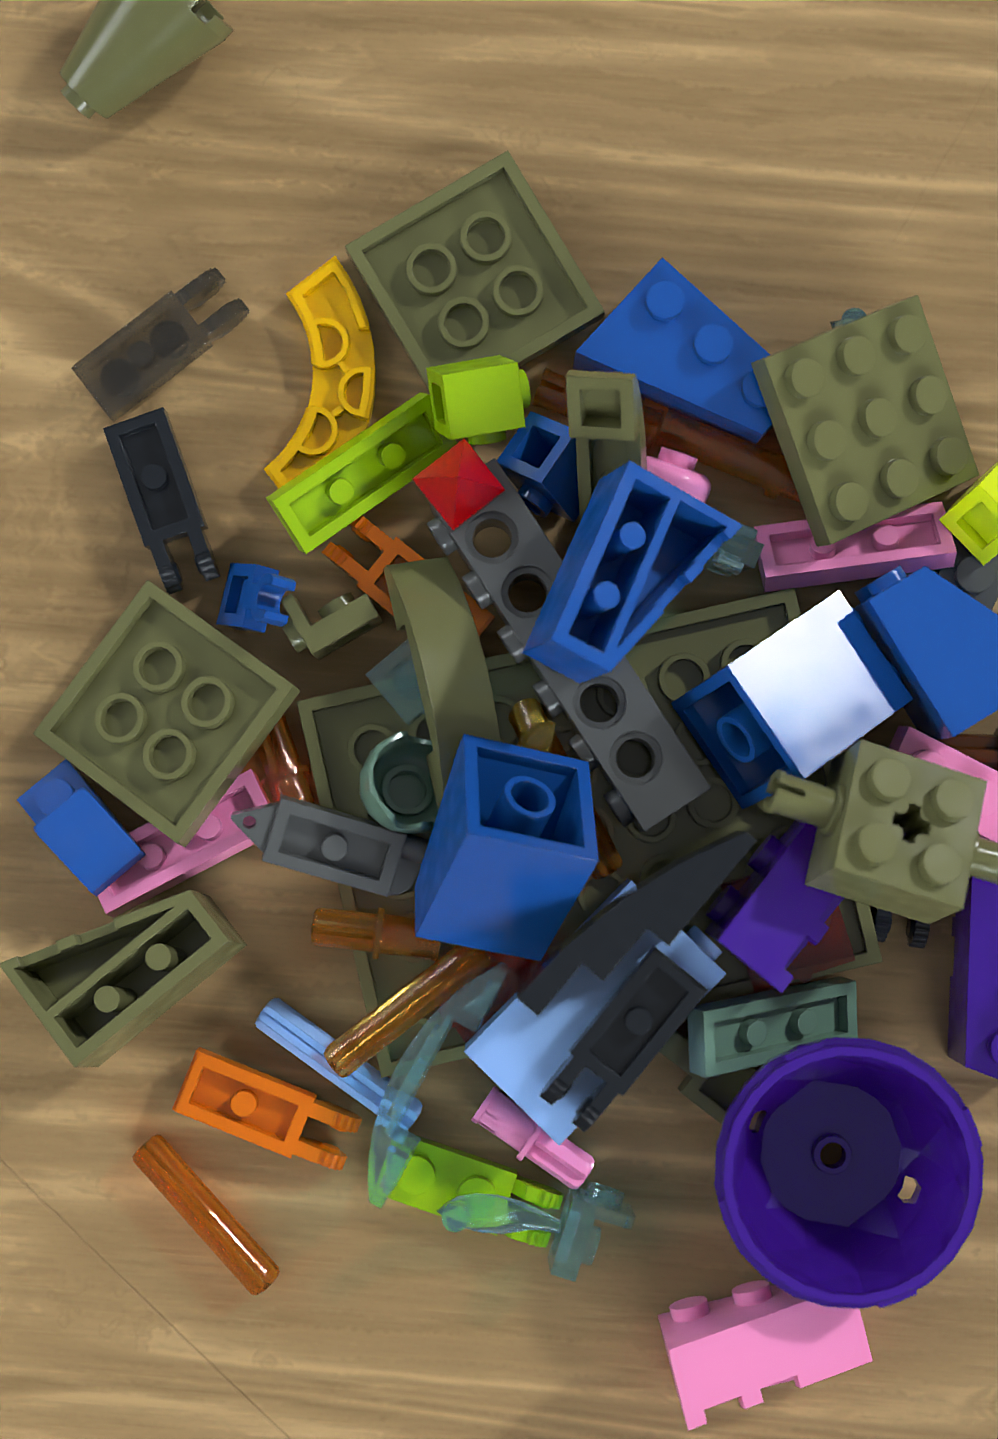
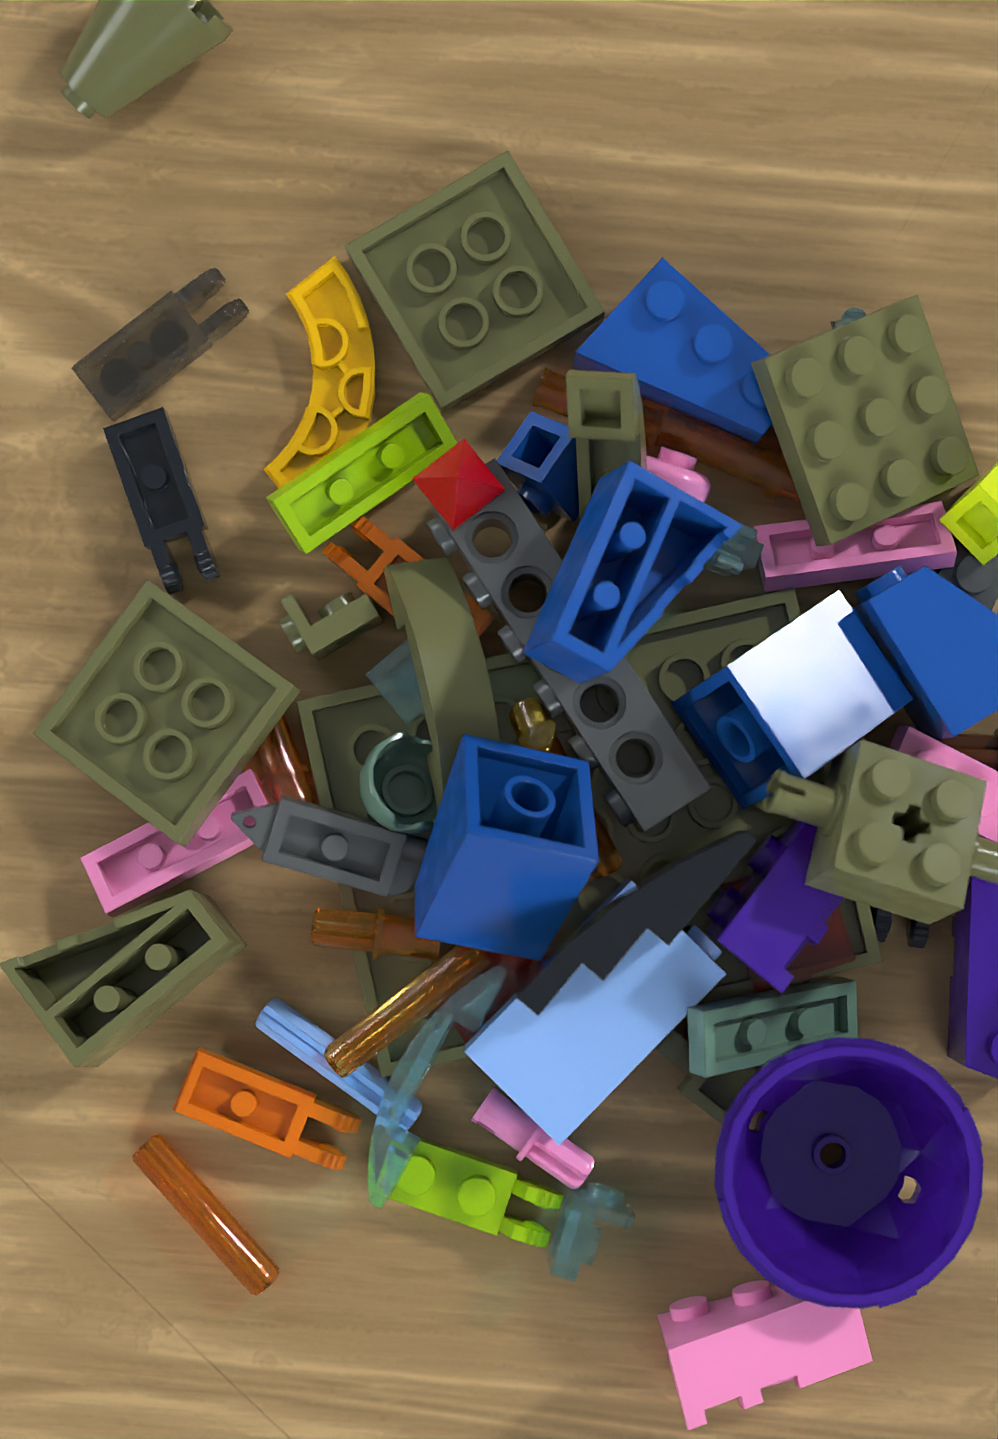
(80, 828): blue slope -> none
(253, 598): blue plate -> none
(478, 398): lime brick -> none
(495, 1215): clear light blue bar -> none
(627, 1034): black hinge -> none

